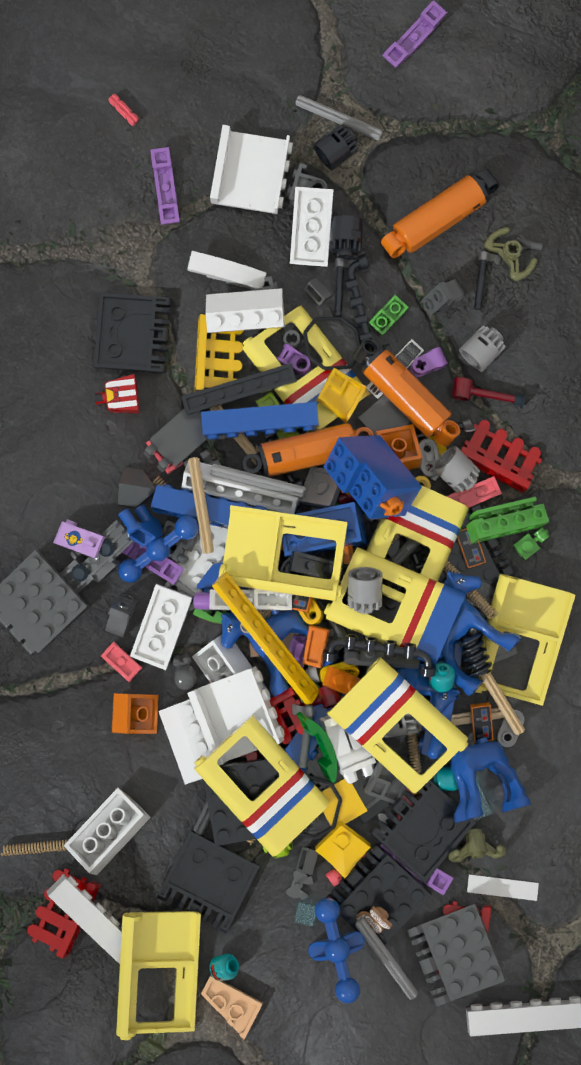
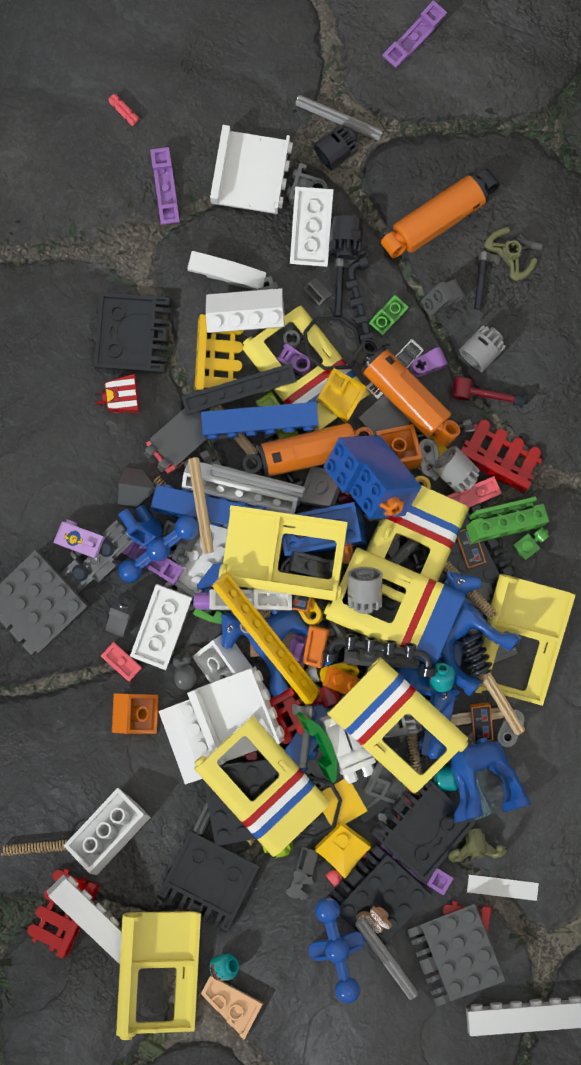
(305, 914): clear light blue tile -> none

